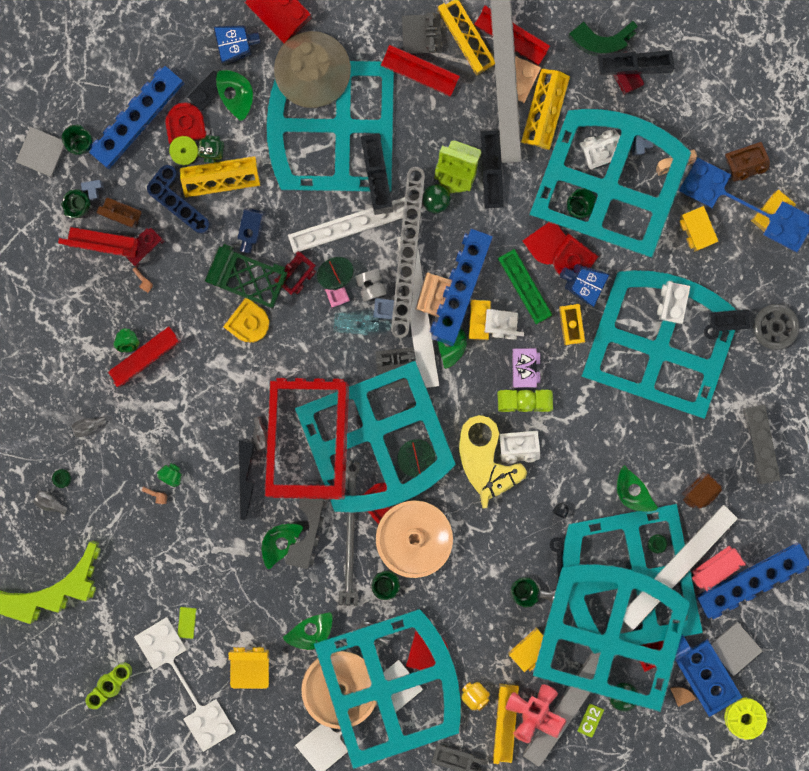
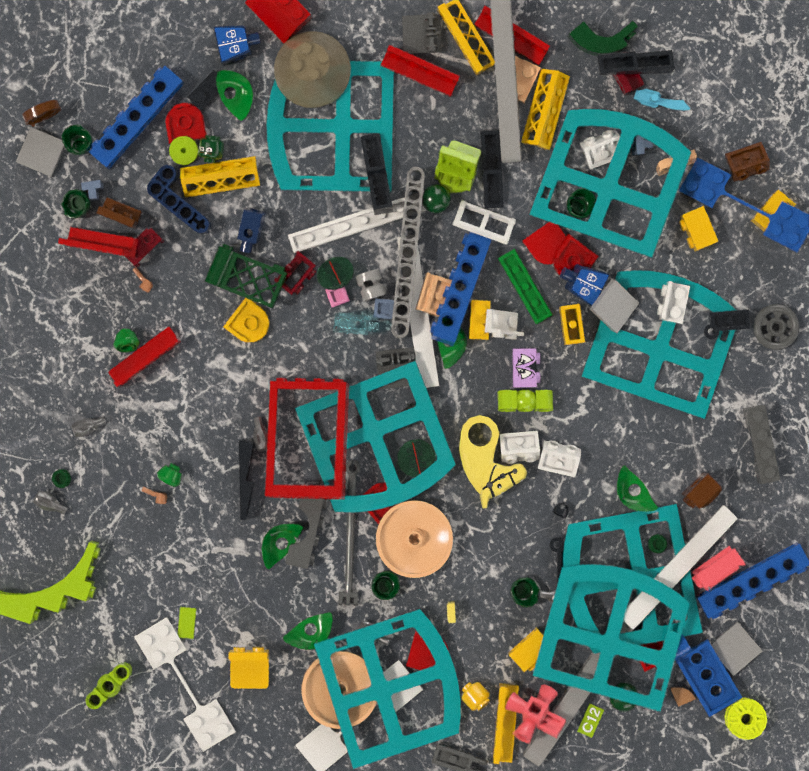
(41, 112): none -> reddish brown piece
(451, 612): none -> light yellow tile
(481, 231): none -> white window
(559, 458): none -> white bracket
(614, 306): none -> light grey tile
(652, 99): none -> medium azure piece

